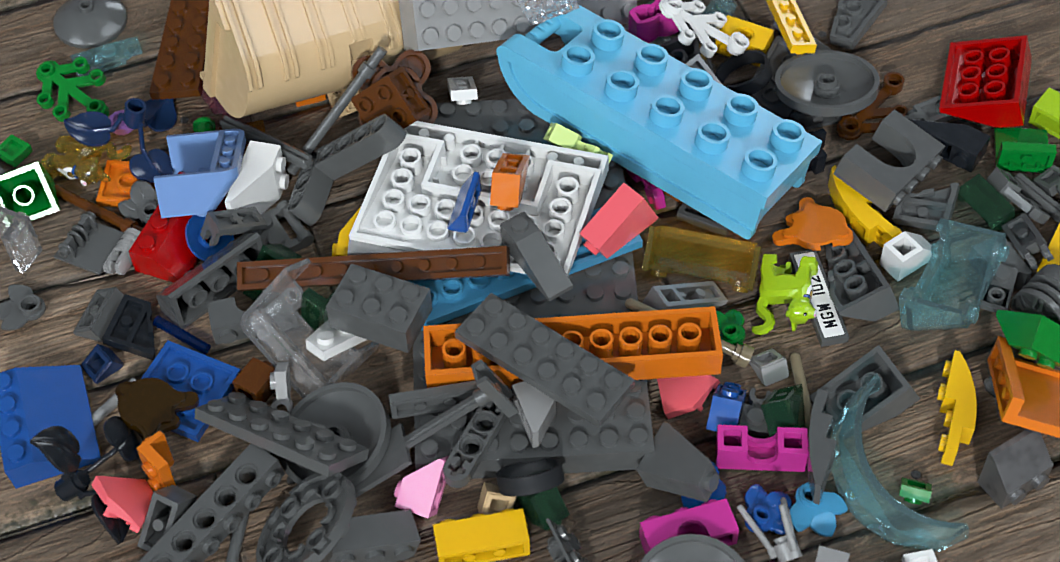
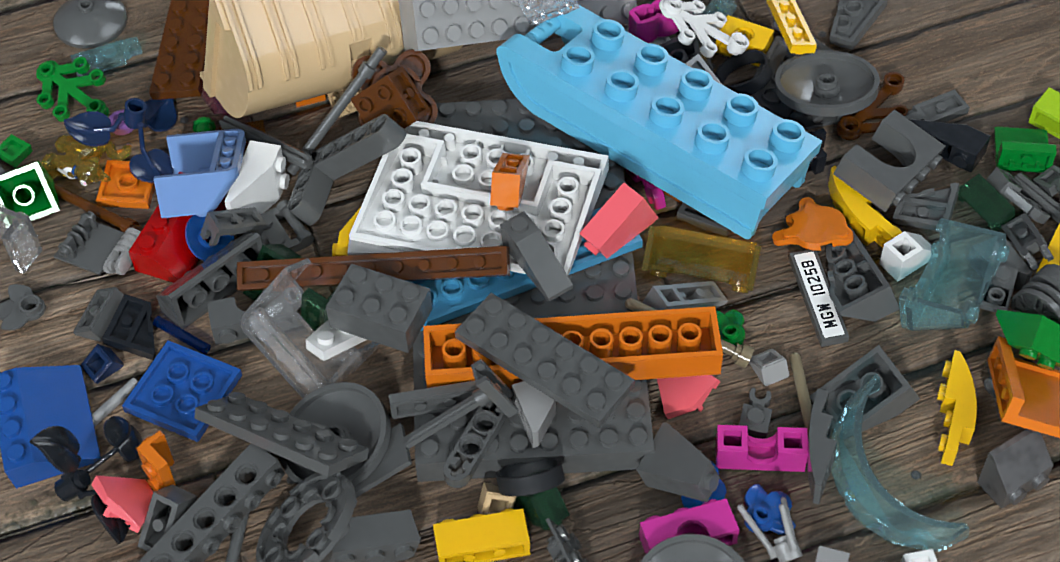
(142, 201): dark grey plate -> none
(152, 405): dark brown tile -> none
(255, 380): reddish brown brick -> none
(281, 383): light grey plate -> none
(422, 489): bright pink slope -> none
(462, 90): white plate -> none
(466, 204): blue slope -> none
(566, 138): yellowish green piece -> none
(726, 405): blue slope -> none
(781, 287): lime animal -> none
(784, 408): clear green slope -> none
(819, 517): dark azure plate -> none
(915, 491): green plate -> none
(988, 81): red slope -> none

